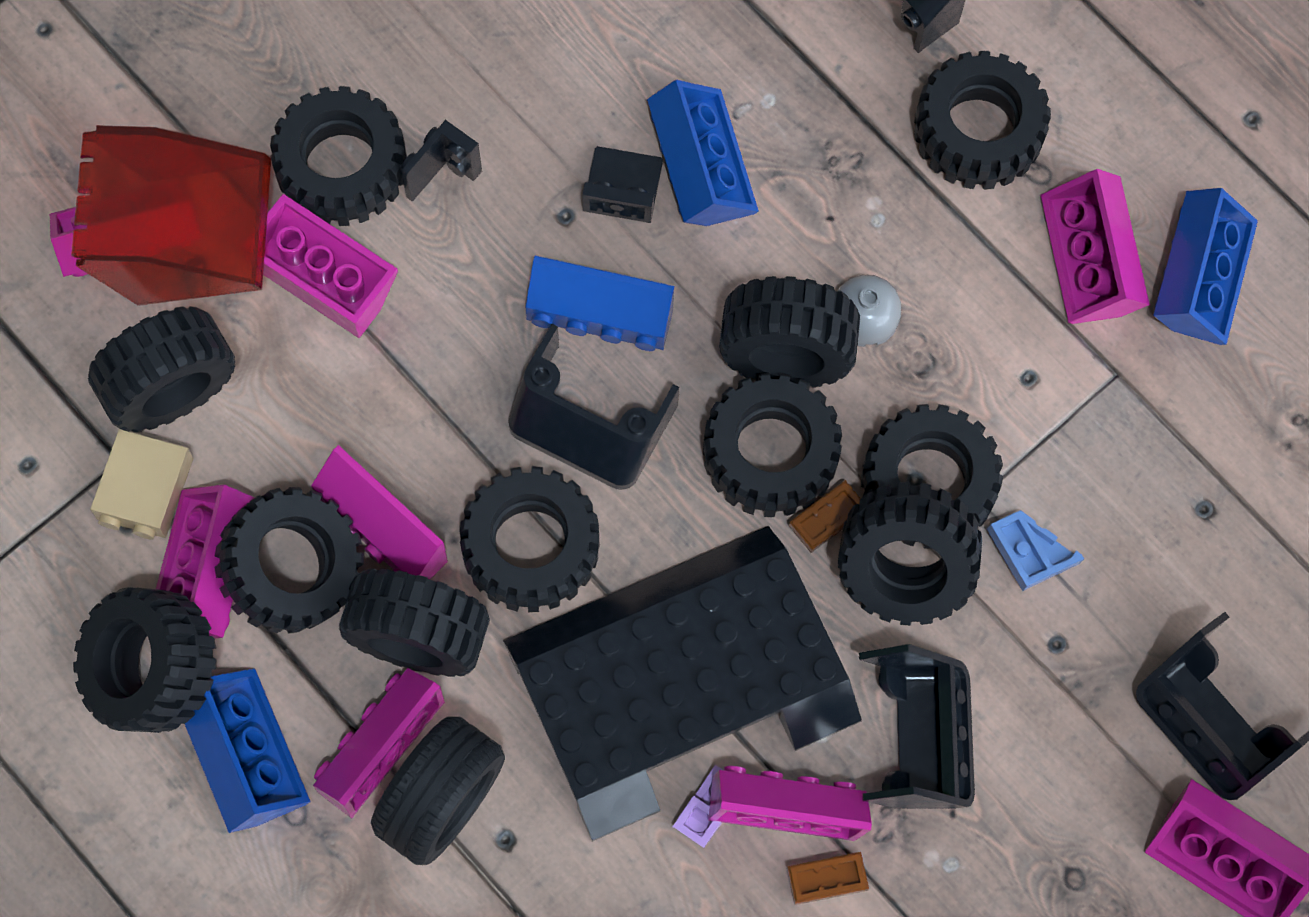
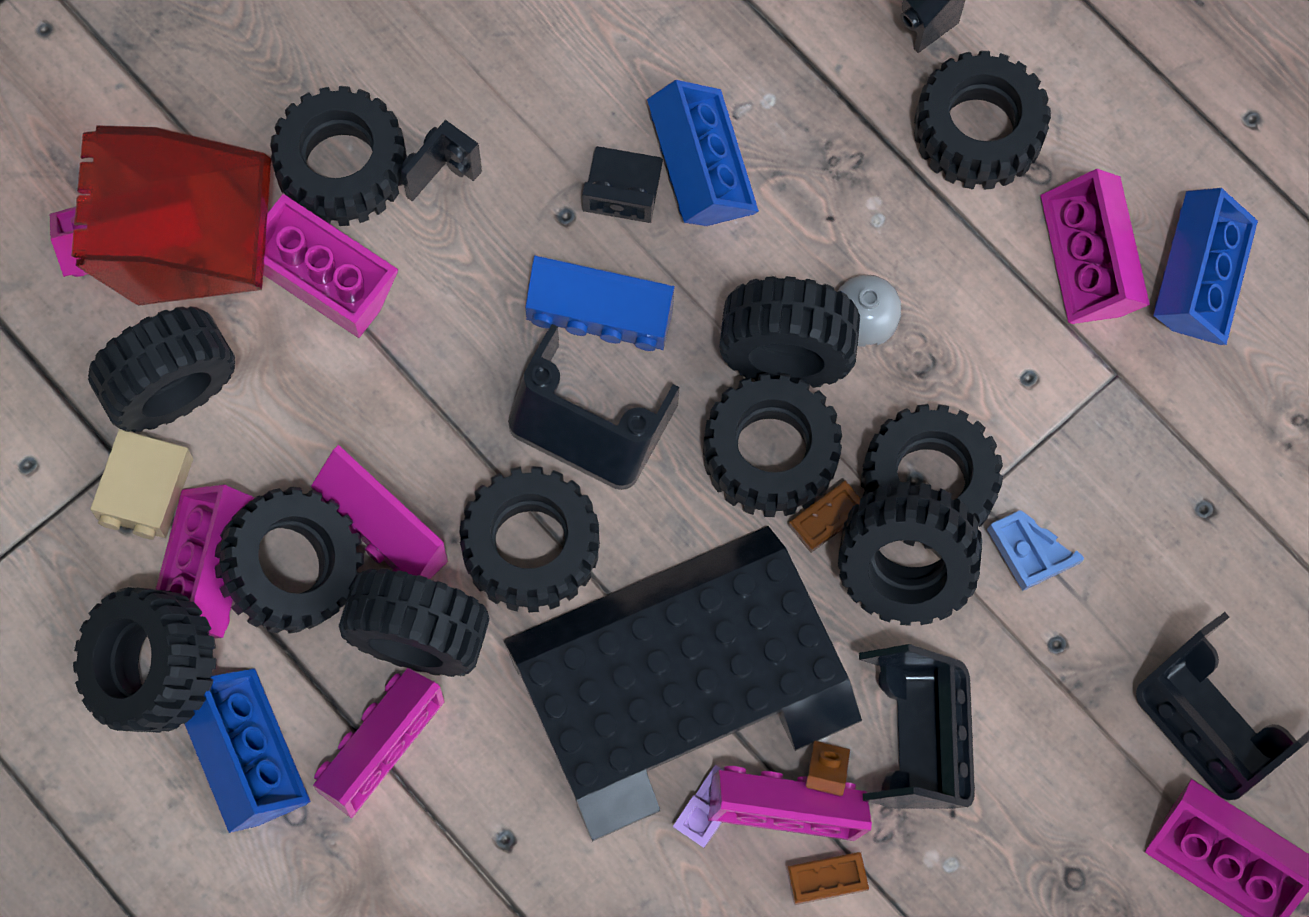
(437, 790): black tyre -> none
(828, 768): none -> dark orange plate

